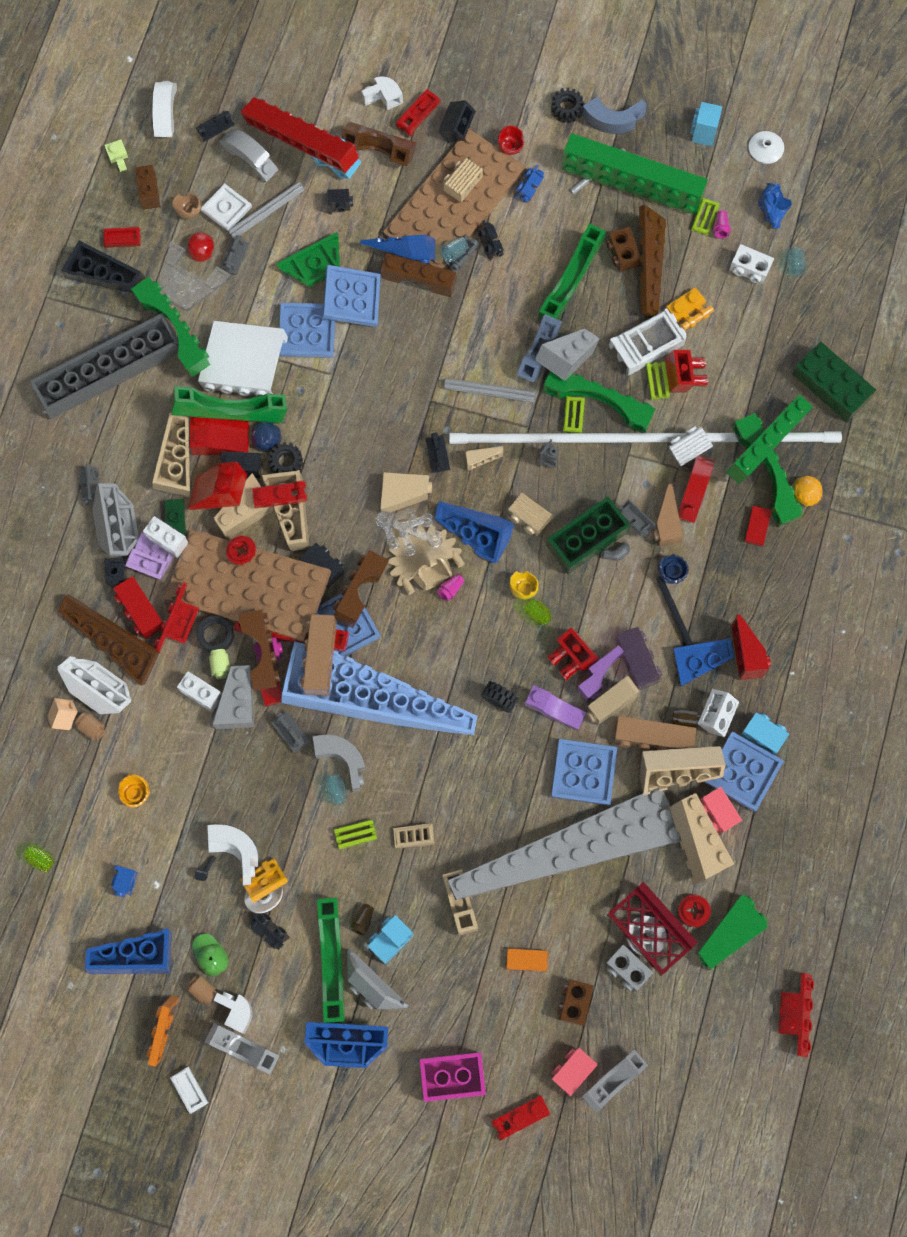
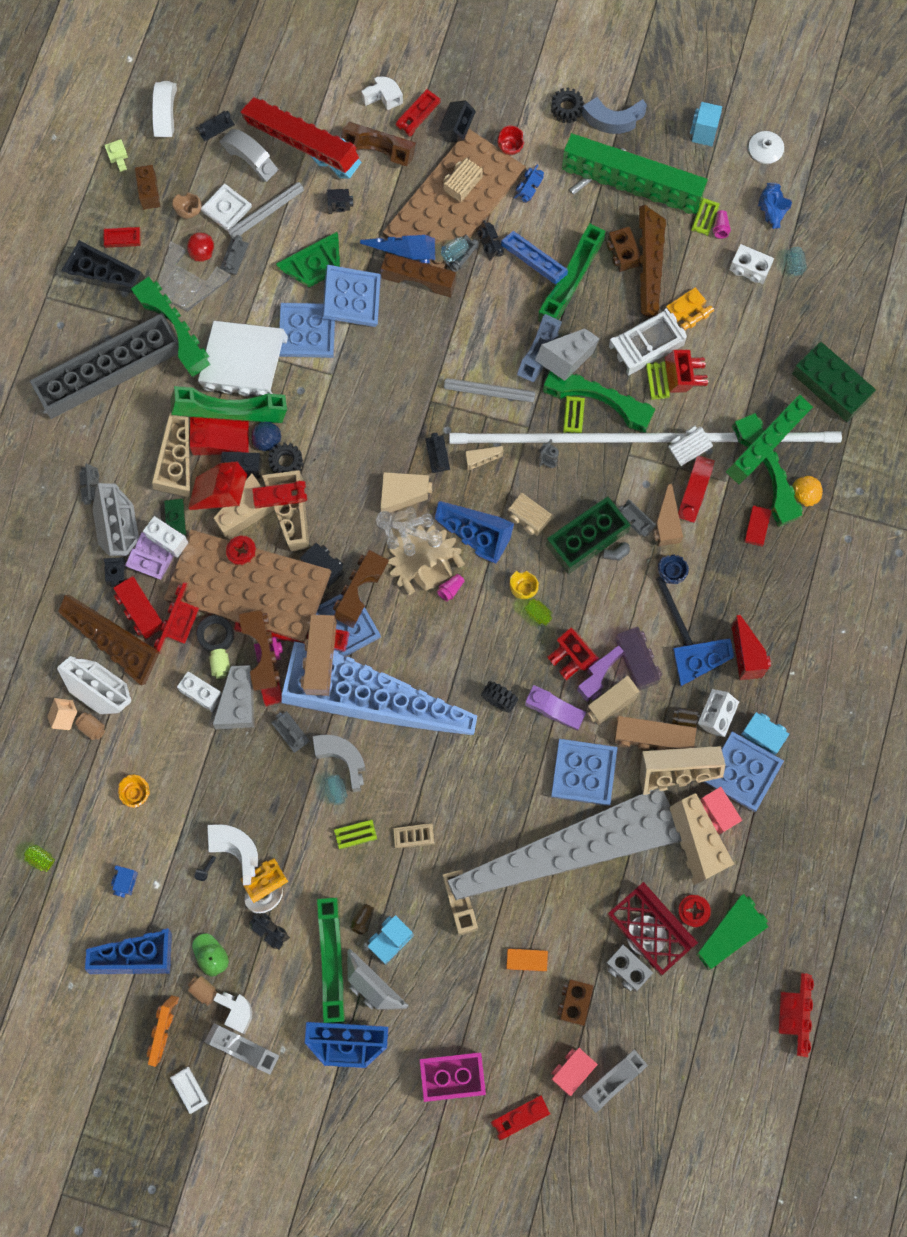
(534, 257): none -> blue plate

